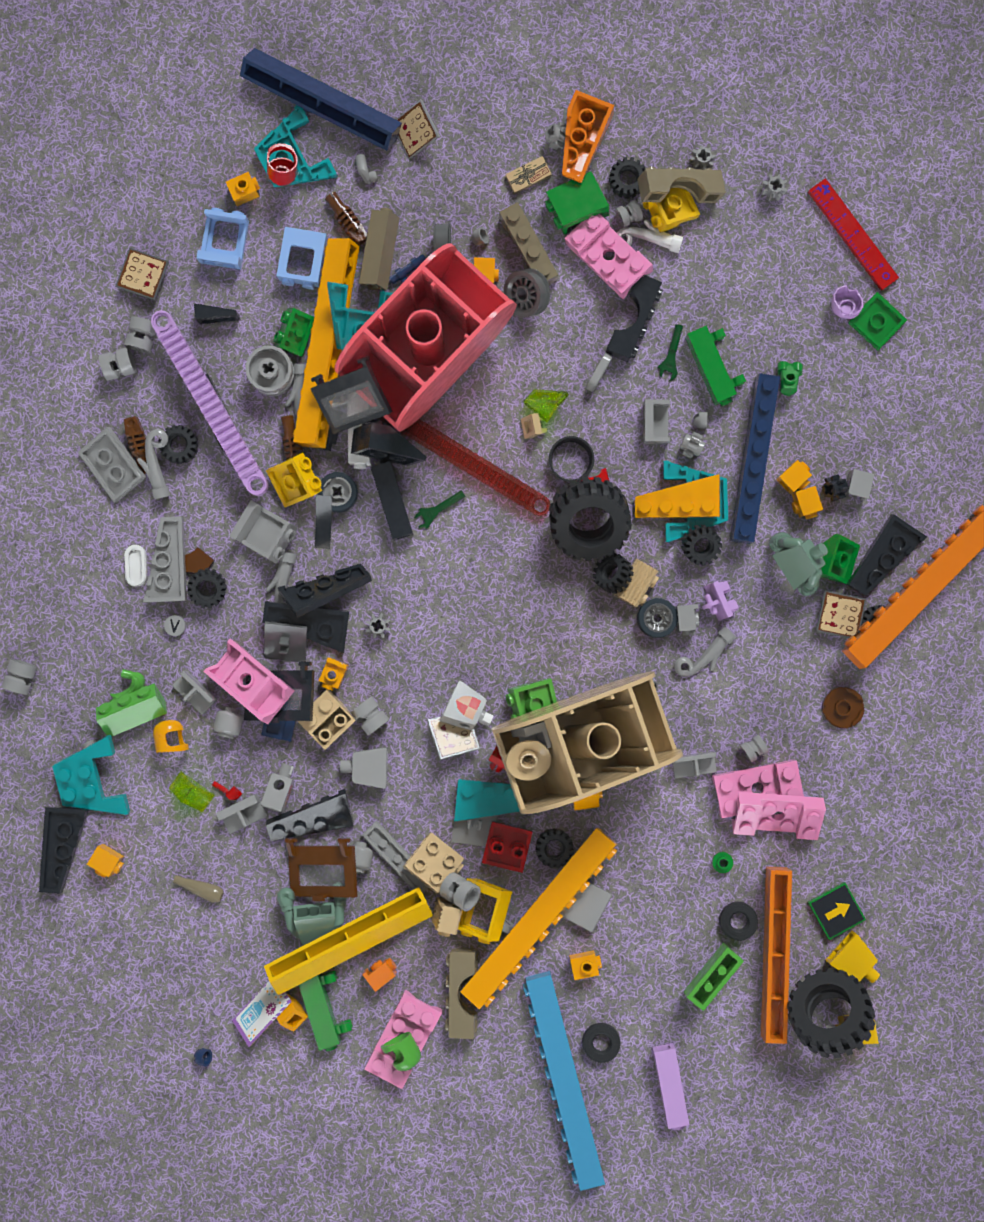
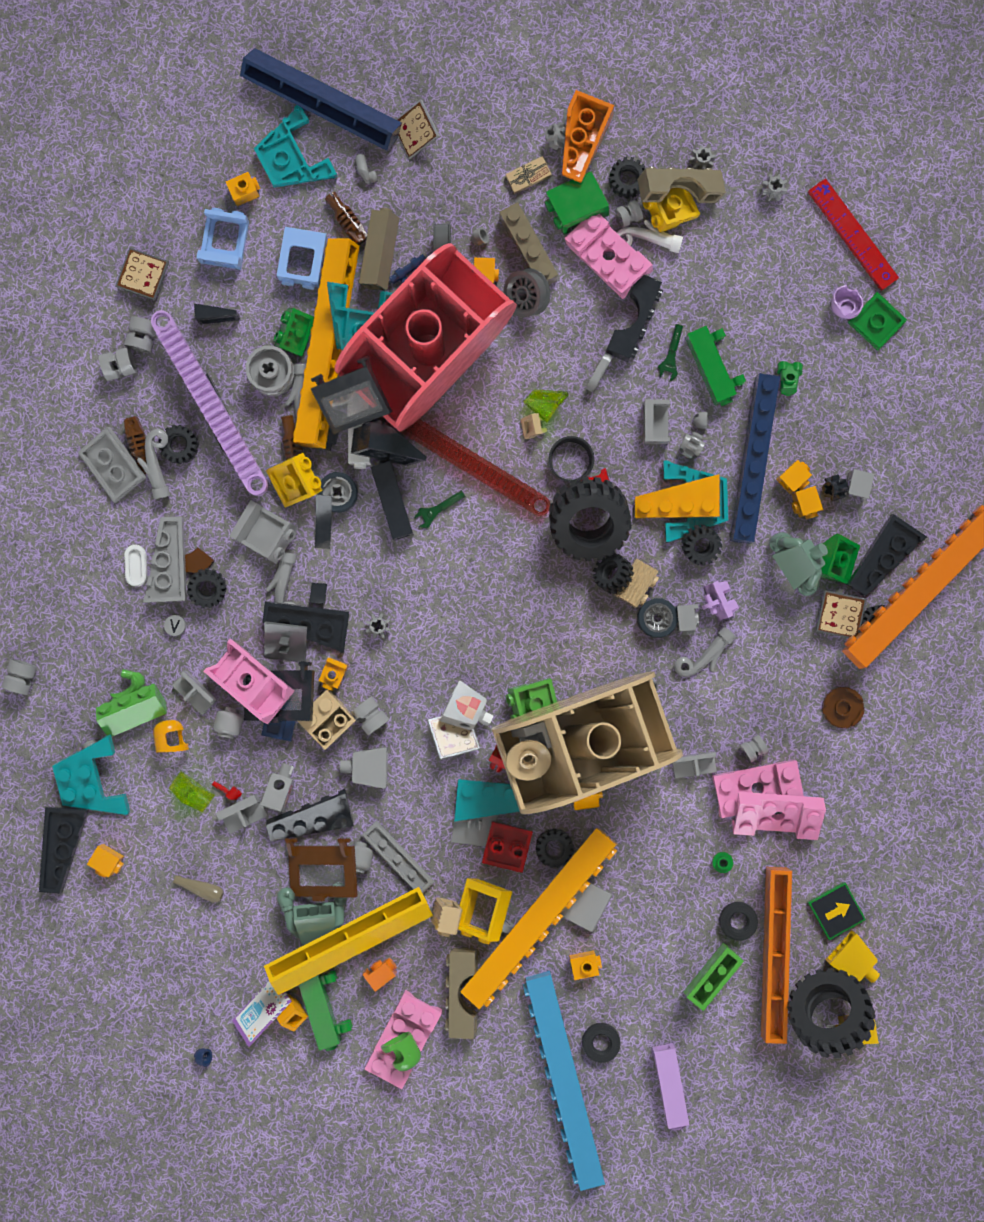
(282, 170): red helmet -> none
(316, 593): black wing -> none
(433, 862): tan brick -> none
(460, 891): light grey wheel -> none

